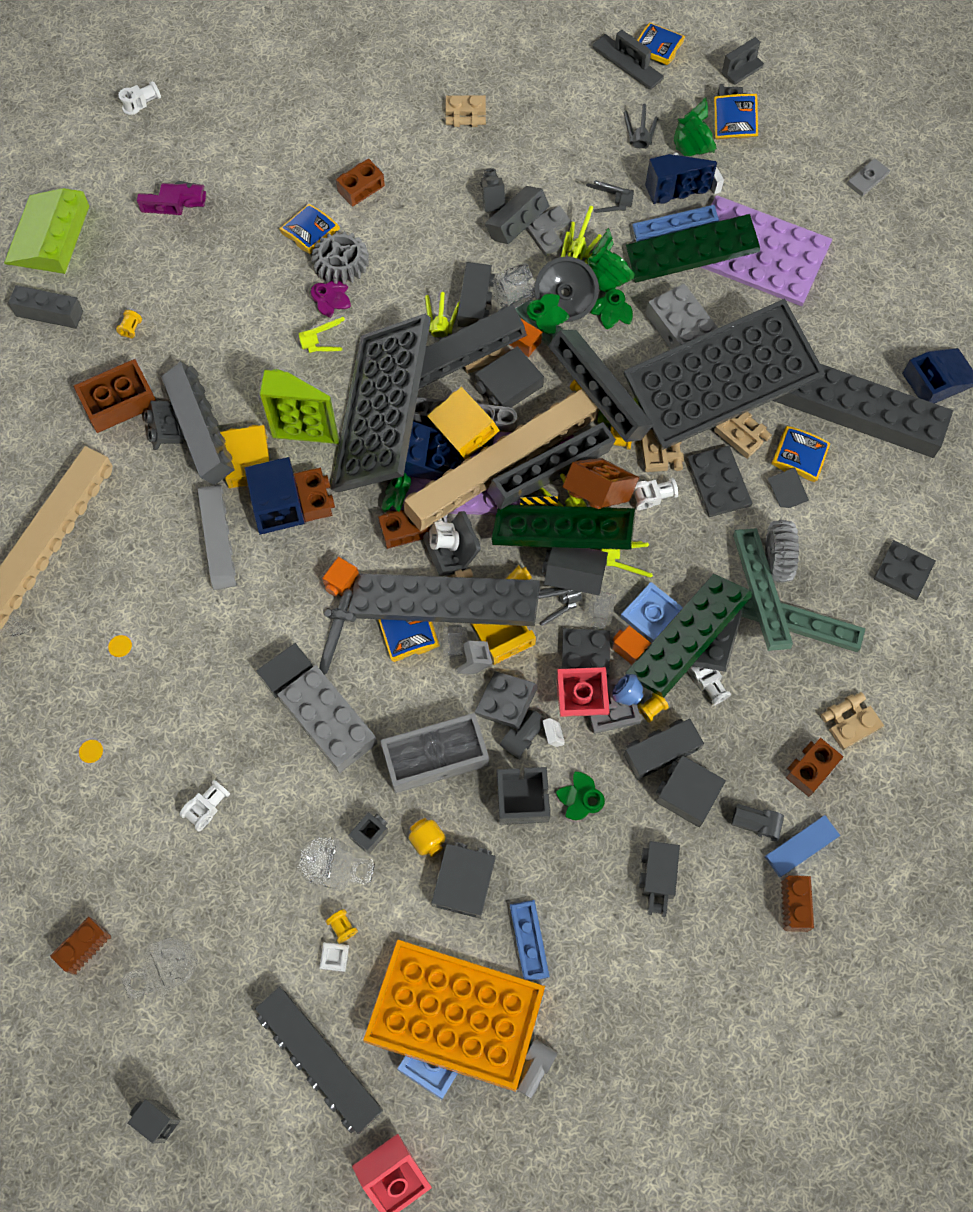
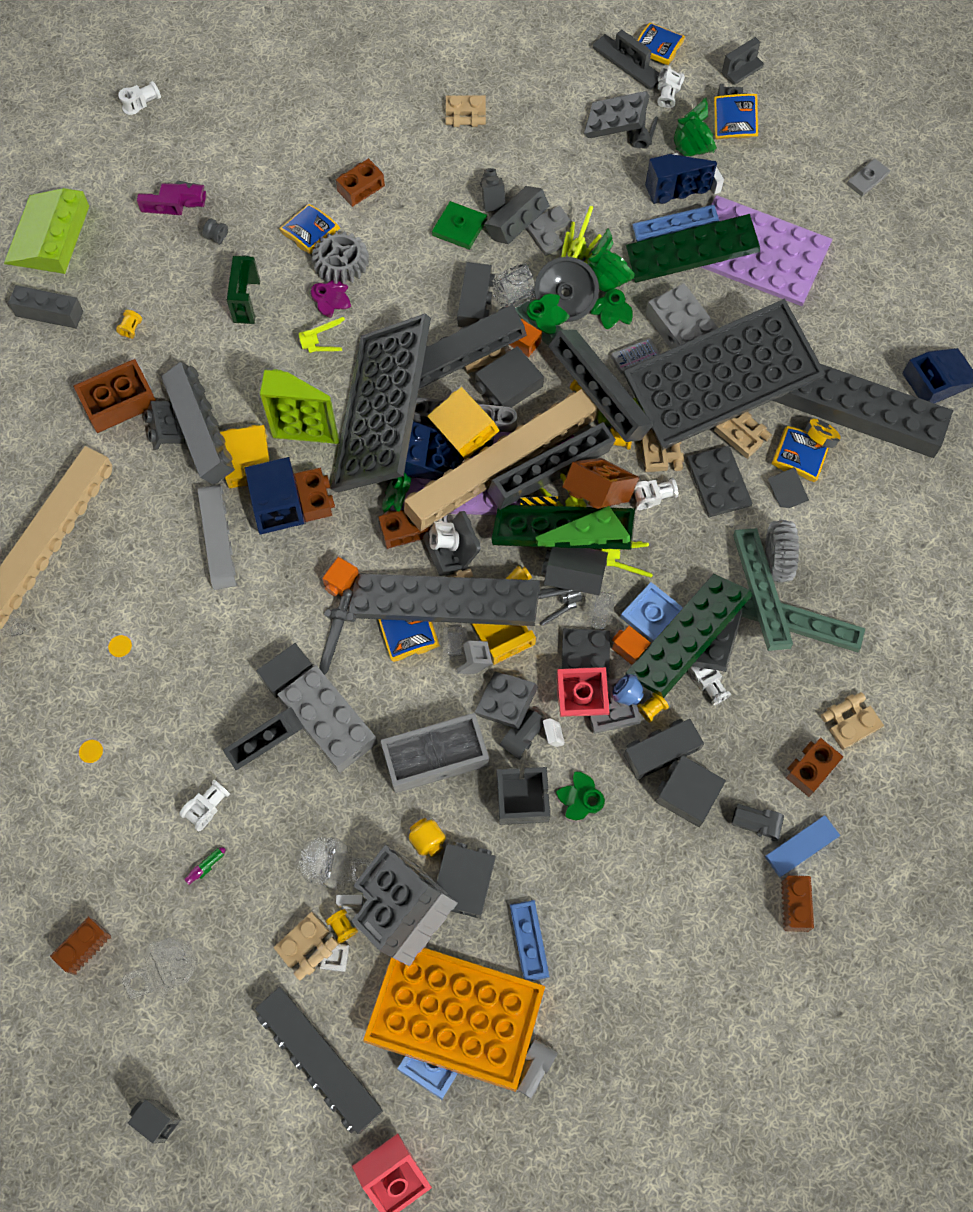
(205, 866): none -> piece
(215, 231): none -> dark grey wheel
(242, 273): none -> dark green panel
(263, 738): none -> dark grey brick
(301, 941): none -> tan plate
(349, 901): none -> white tile
(359, 836): dark grey brick -> none
(400, 905): none -> dark grey piece
(440, 326): neon yellow plant -> none
(459, 225): none -> green plate
(590, 529): none -> bright green wing
(617, 115): none -> dark grey plate
(623, 196): dark grey plant -> none
(634, 355): none -> light grey tile
(660, 874): dark grey brick -> none
(669, 84): none -> white connector
(822, 433): none -> piece
(904, 570): dark grey plate -> none

